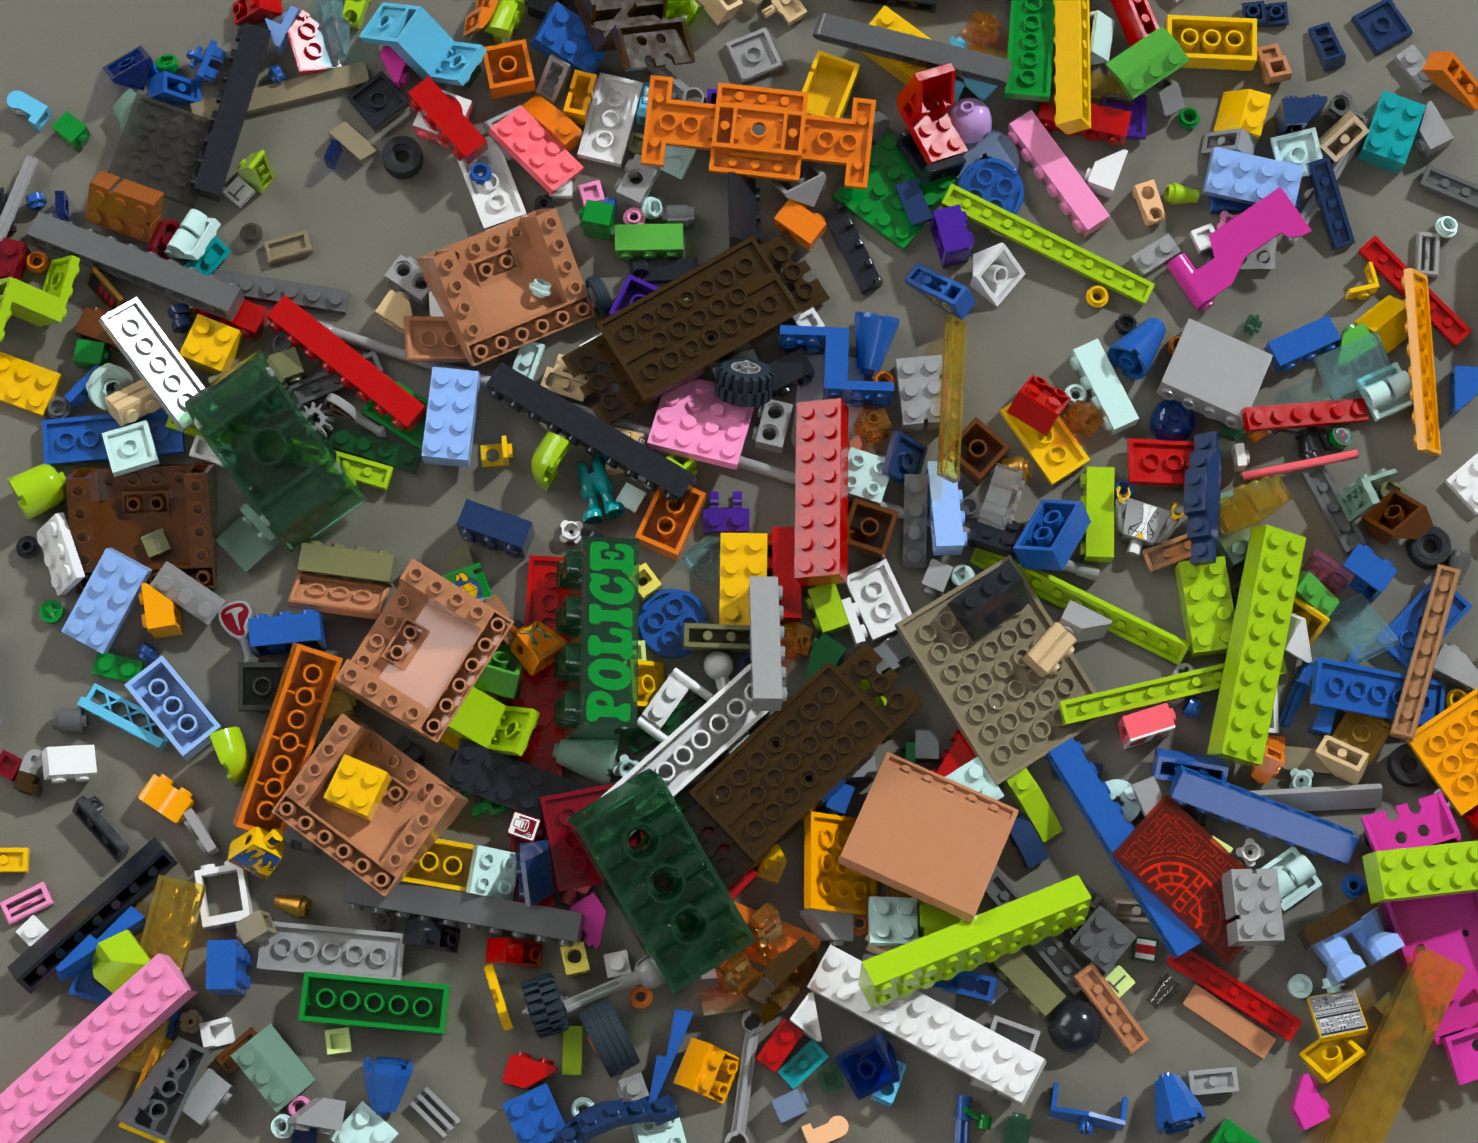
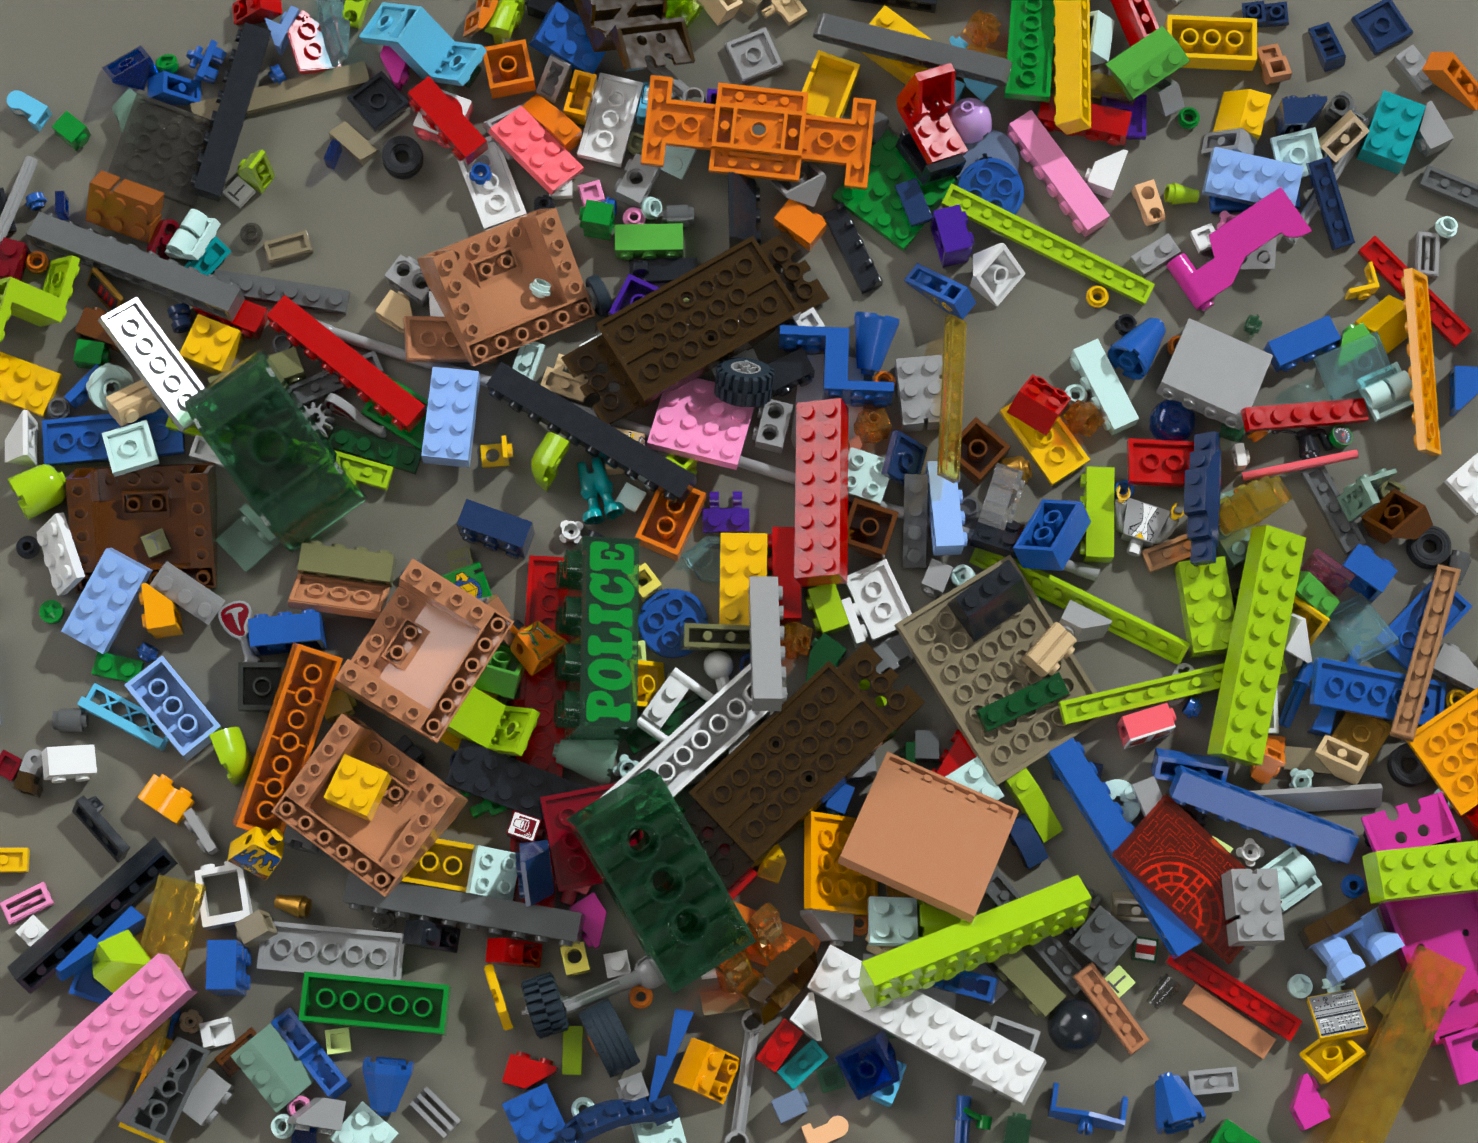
(22, 441): none -> white slope
(311, 1054): none -> blue slope
(1022, 702): none -> dark green plate

